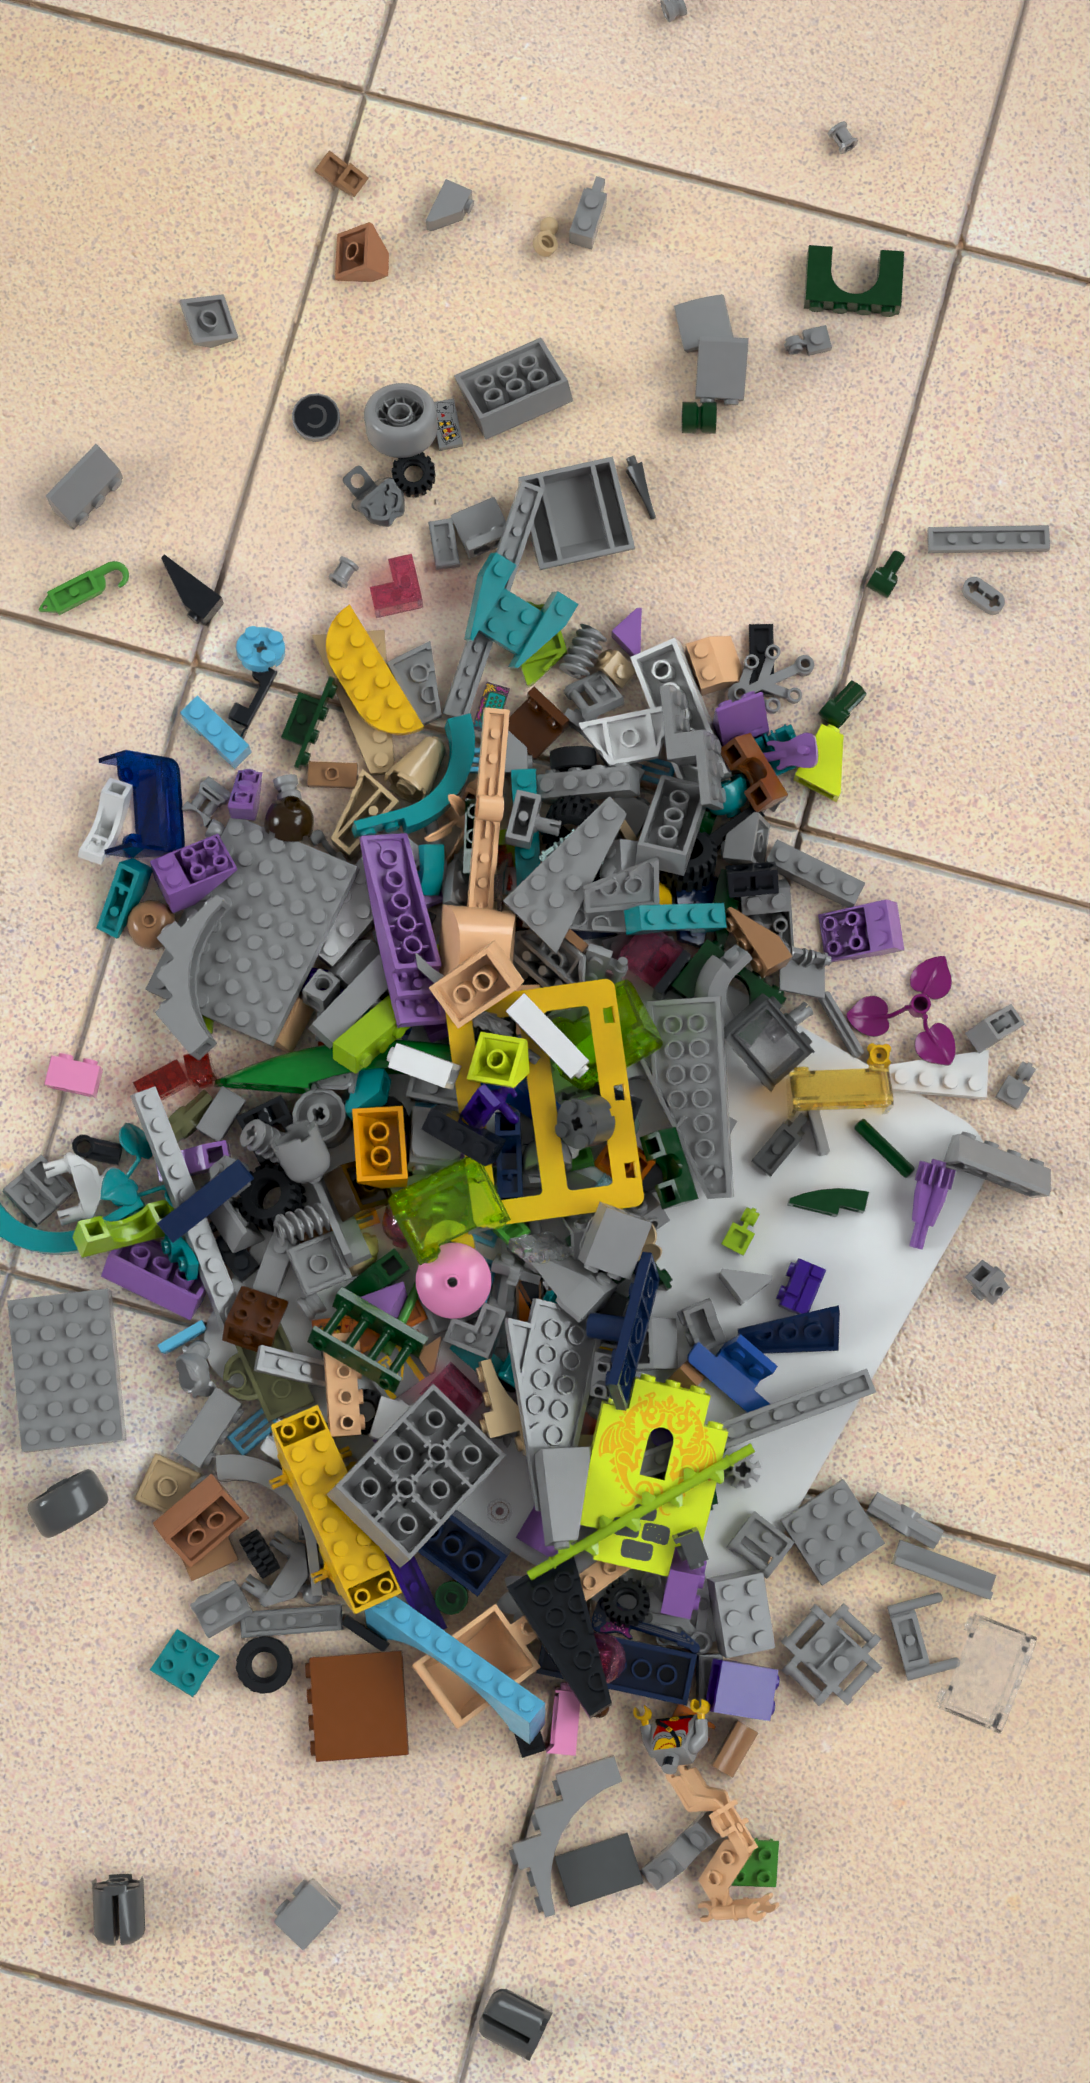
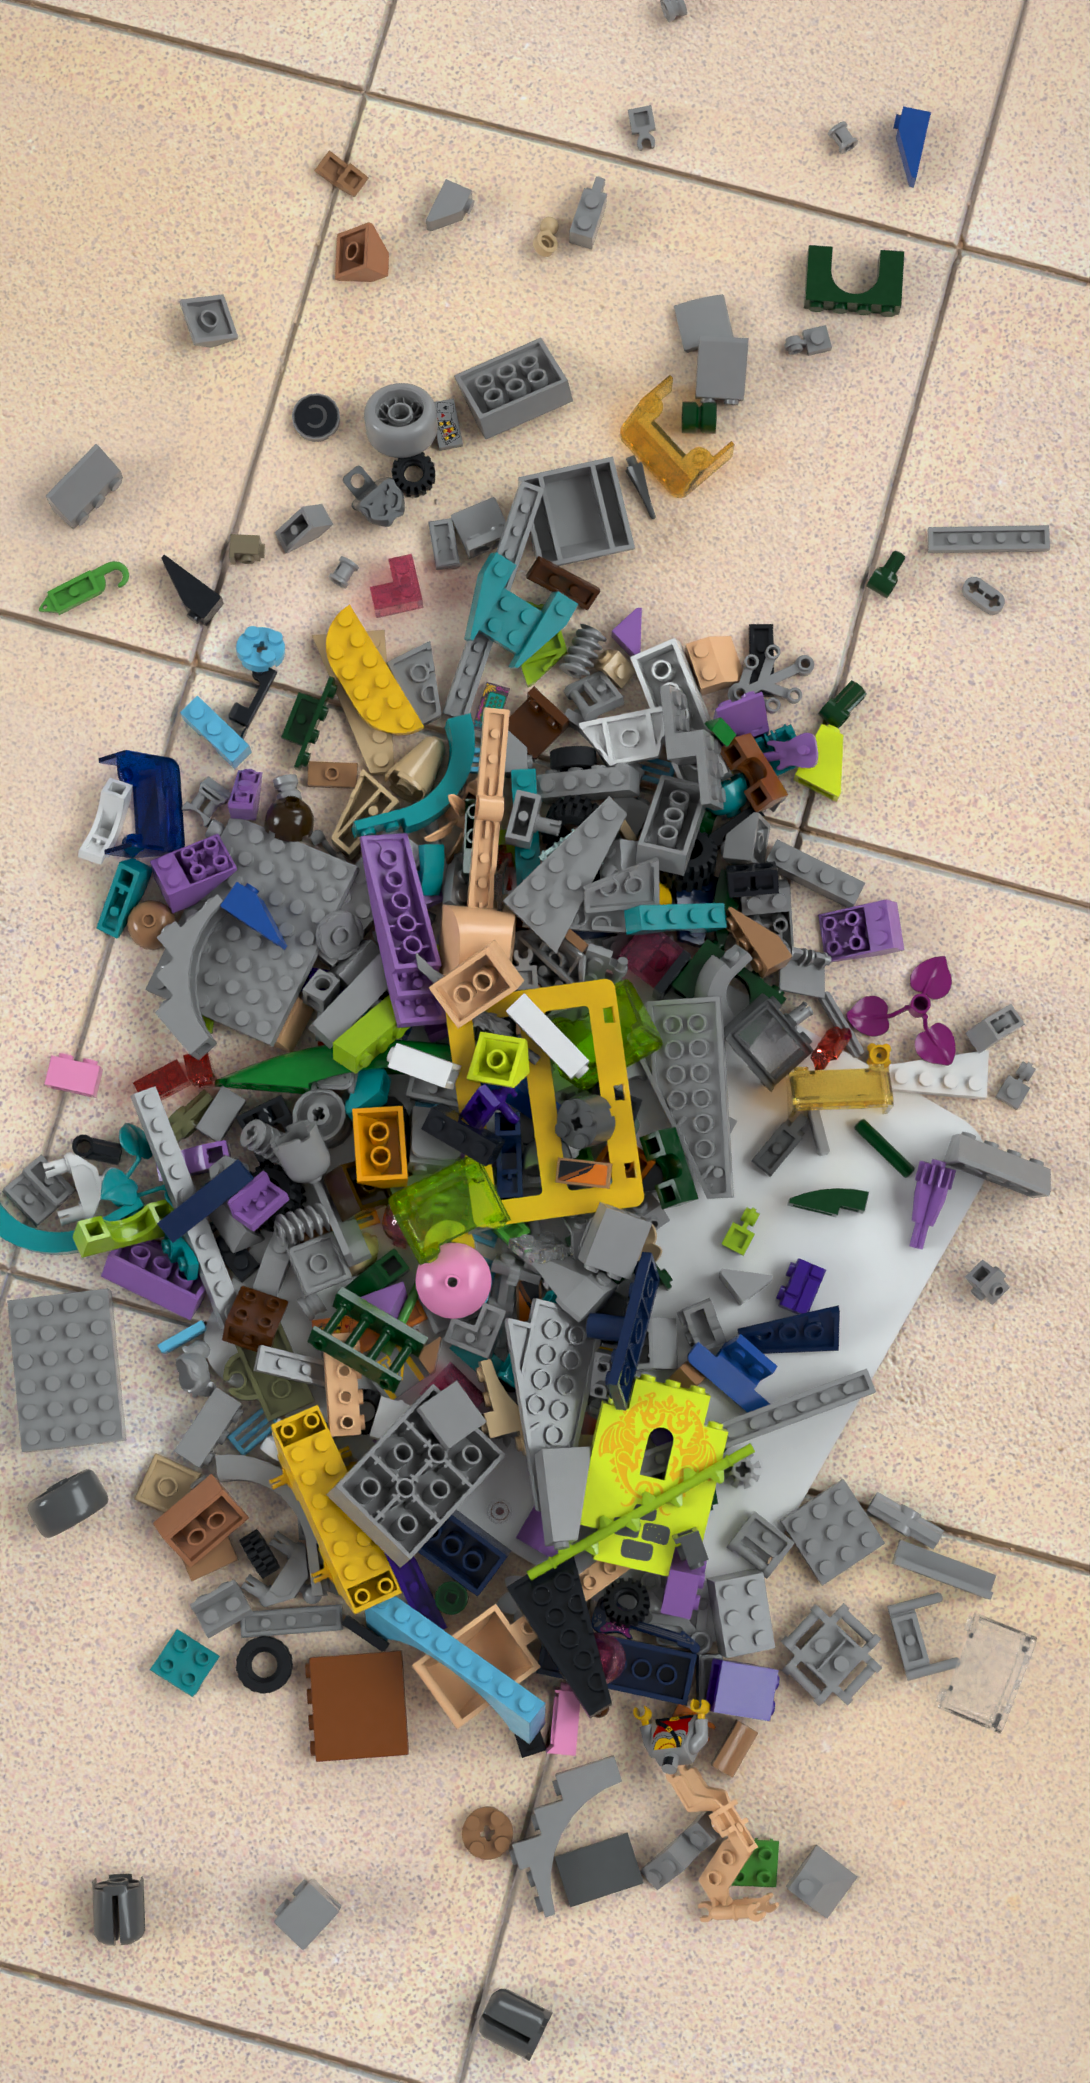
(246, 548): none -> dark tan brick
(251, 910): none -> blue slope
(257, 1201): none -> medium lavender bracket
(303, 527): none -> light grey slope
(339, 934): none -> light grey tile
(451, 1415): none -> light grey tile
(499, 1842): none -> medium nougat plate
(527, 972): none -> light grey plate
(558, 579): none -> reddish brown tile
(583, 1173): none -> slope
(642, 123): none -> light grey plate
(660, 454): none -> clear yellow windscreen
(721, 730): none -> green slope
(821, 1881): none -> light grey slope
(830, 1047): none -> clear red hinge
(910, 139): none -> blue slope

